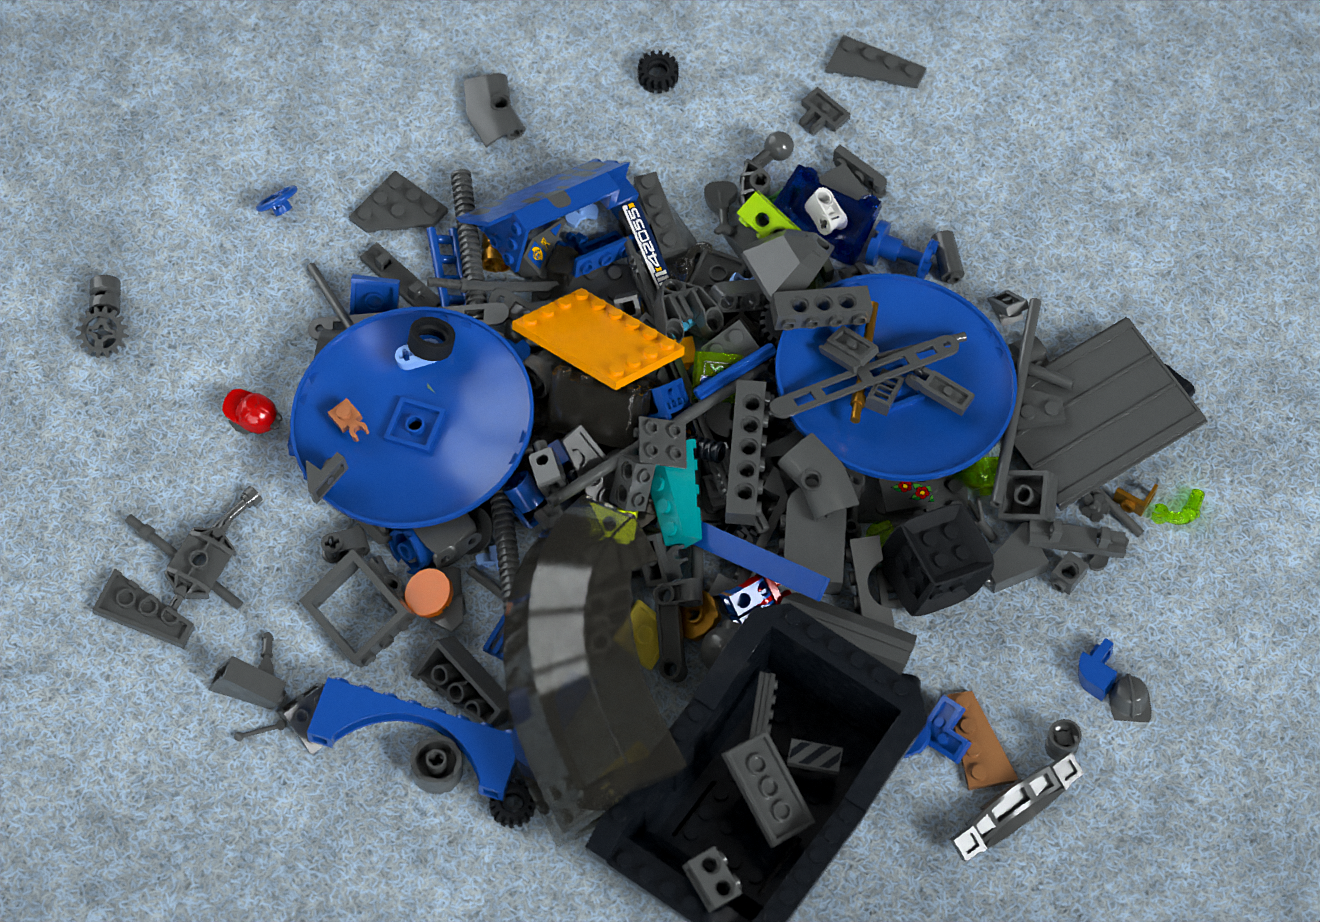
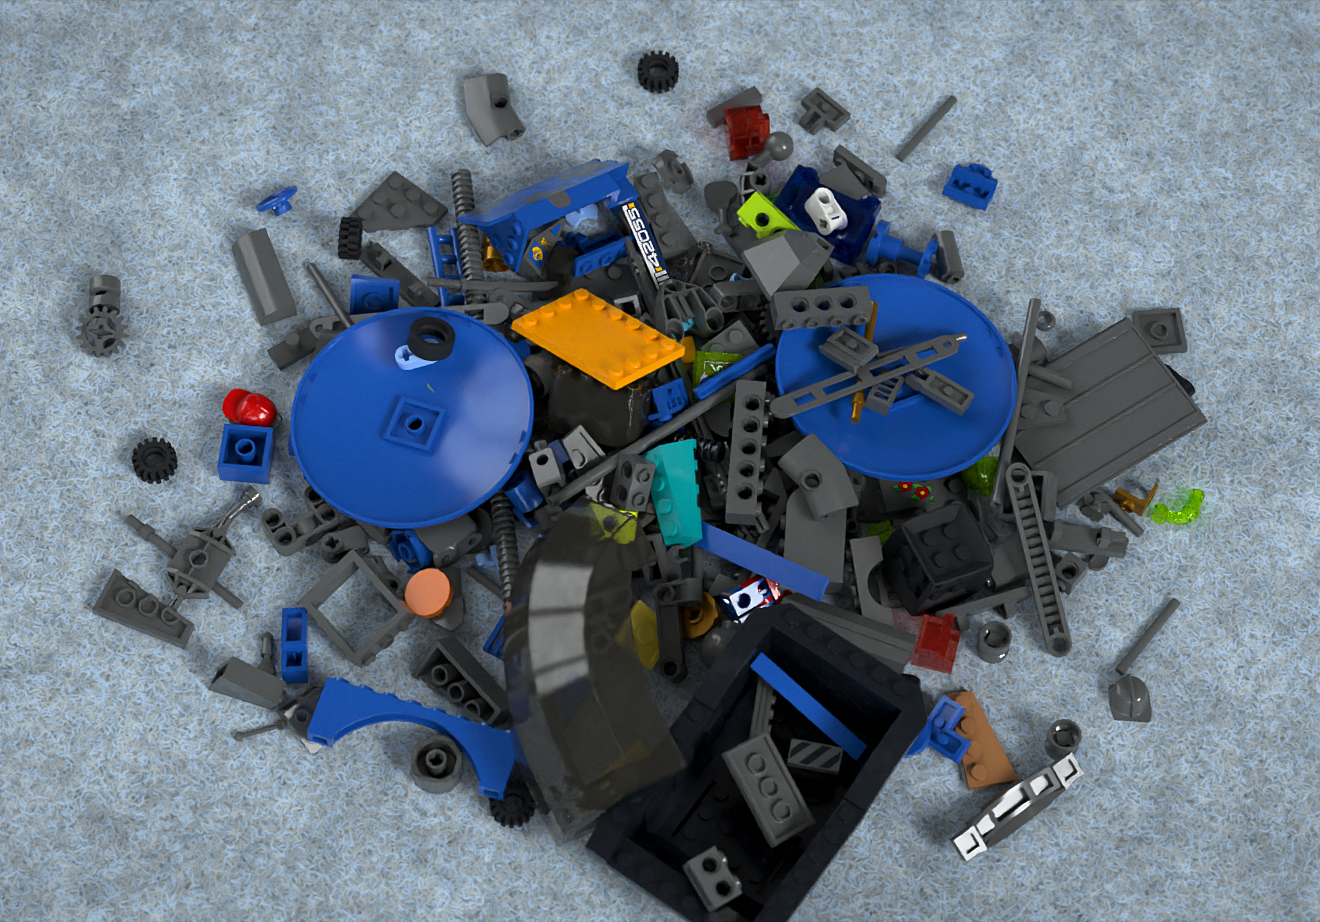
(148, 449): none -> black tyre
(246, 454): none -> blue brick
(263, 277): none -> dark grey brick
(293, 348): none -> dark grey tile
(294, 645): none -> blue slope
(302, 530): none -> dark grey beam
(323, 480): dark grey slope -> none
(348, 418): nougat plate -> none
(350, 238): none -> black tyre
(661, 442): dark grey hinge -> none
(672, 172): none -> dark grey plate
(745, 131): none -> clear red plate
(746, 98): none -> dark grey piece
(808, 706): none -> blue sticker
(874, 64): dark grey wing -> none
(888, 267): none -> dark grey plate
(926, 128): none -> dark grey bar
(937, 644): none -> clear red plate
(971, 185): none -> blue slope
(994, 642): none -> dark grey wheel
(1004, 601): none -> dark grey hinge
(1008, 307): dark grey slope -> none
(1038, 560): none -> dark grey gear
(1046, 327): none -> dark grey piece
(1094, 674): blue brick -> none
(1147, 636): none -> dark grey bar
(1162, 329): none -> dark grey tile

